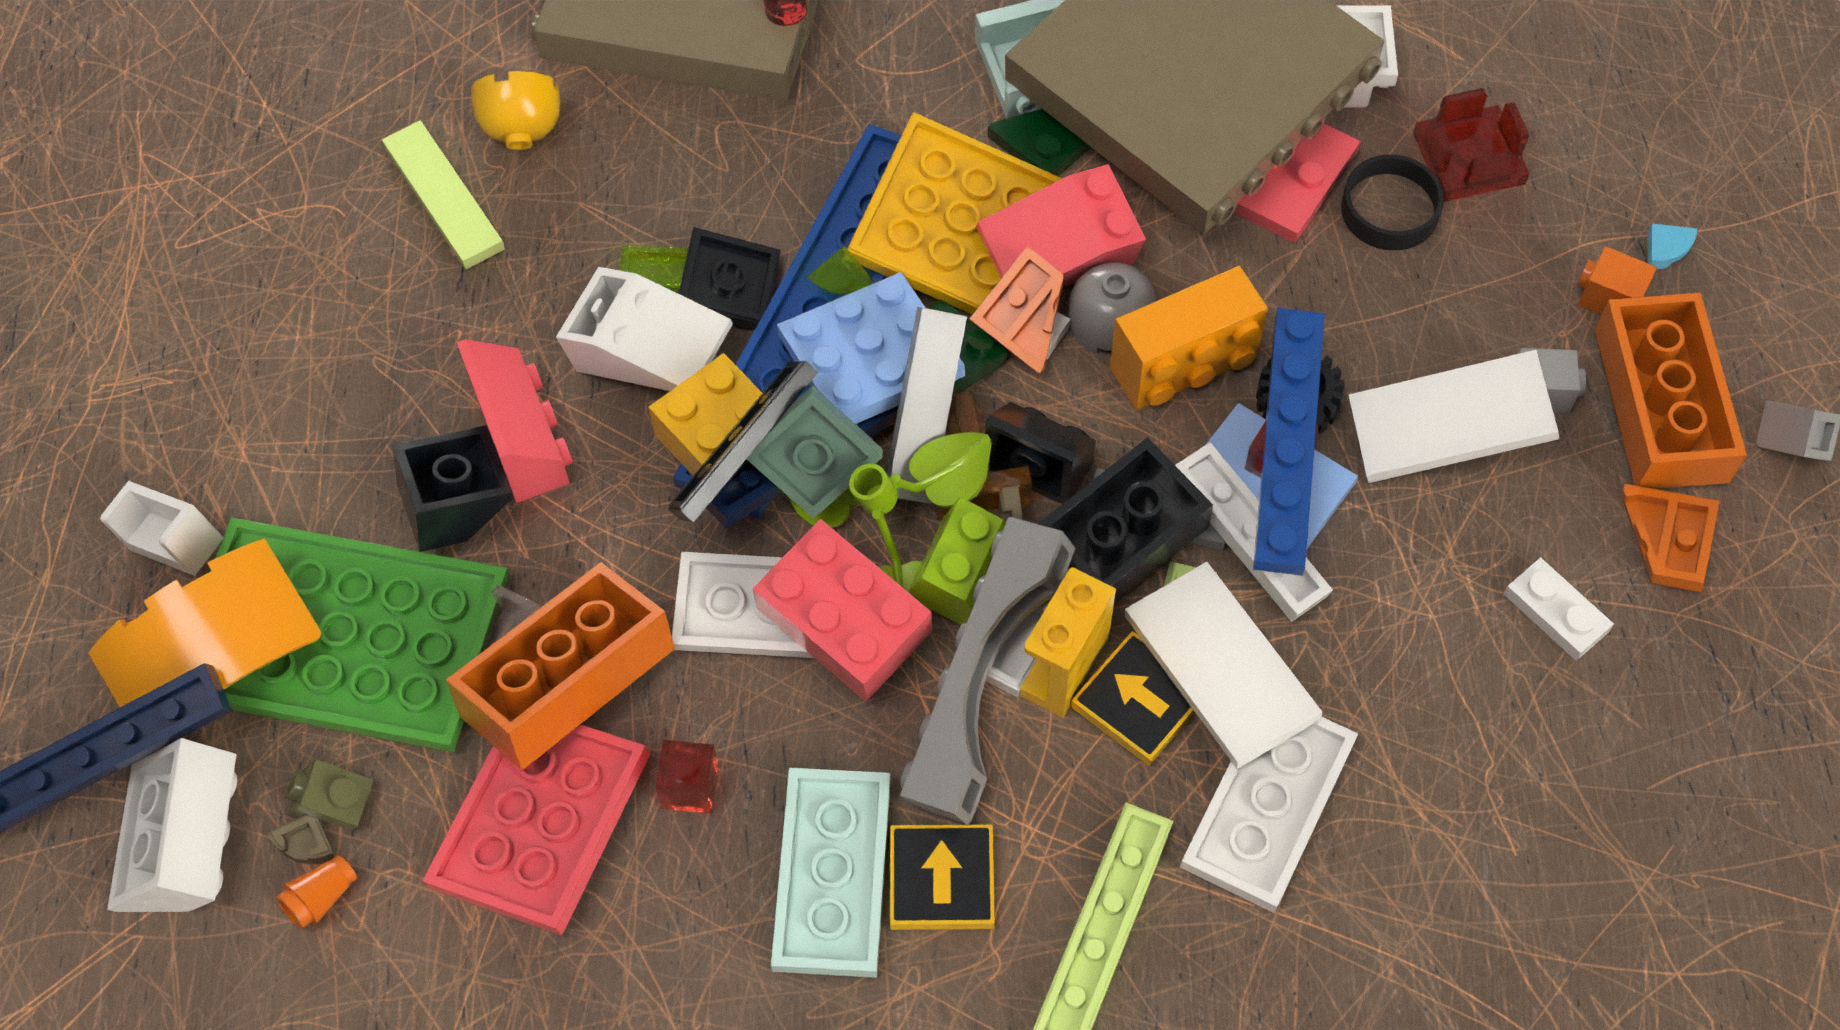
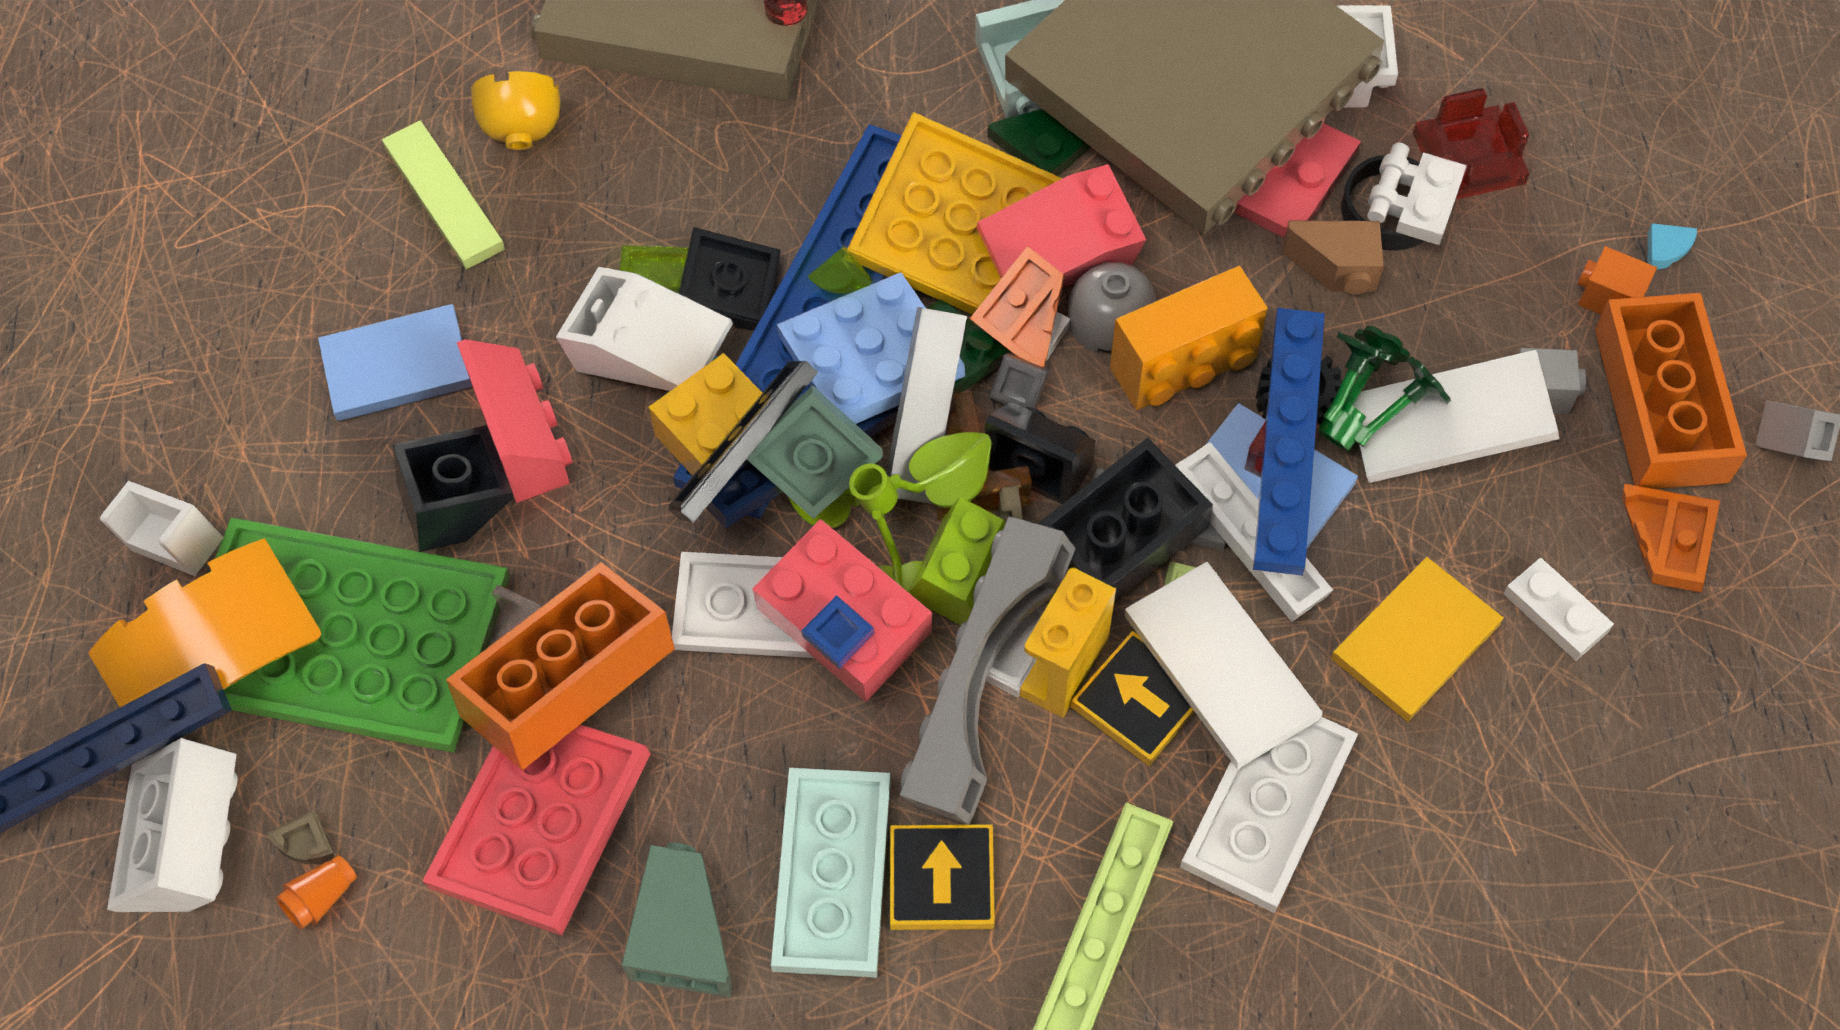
(328, 794): olive bracket -> none
(394, 362): none -> light blue tile
(676, 926): none -> sand green slope
(687, 776): clear red brick -> none
(837, 632): none -> blue tile
(1019, 382): none -> flat silver tile
(1337, 253): none -> medium nougat slope
(1369, 351): none -> plant
(1417, 638): none -> yellow tile
(1431, 194): none -> white plate

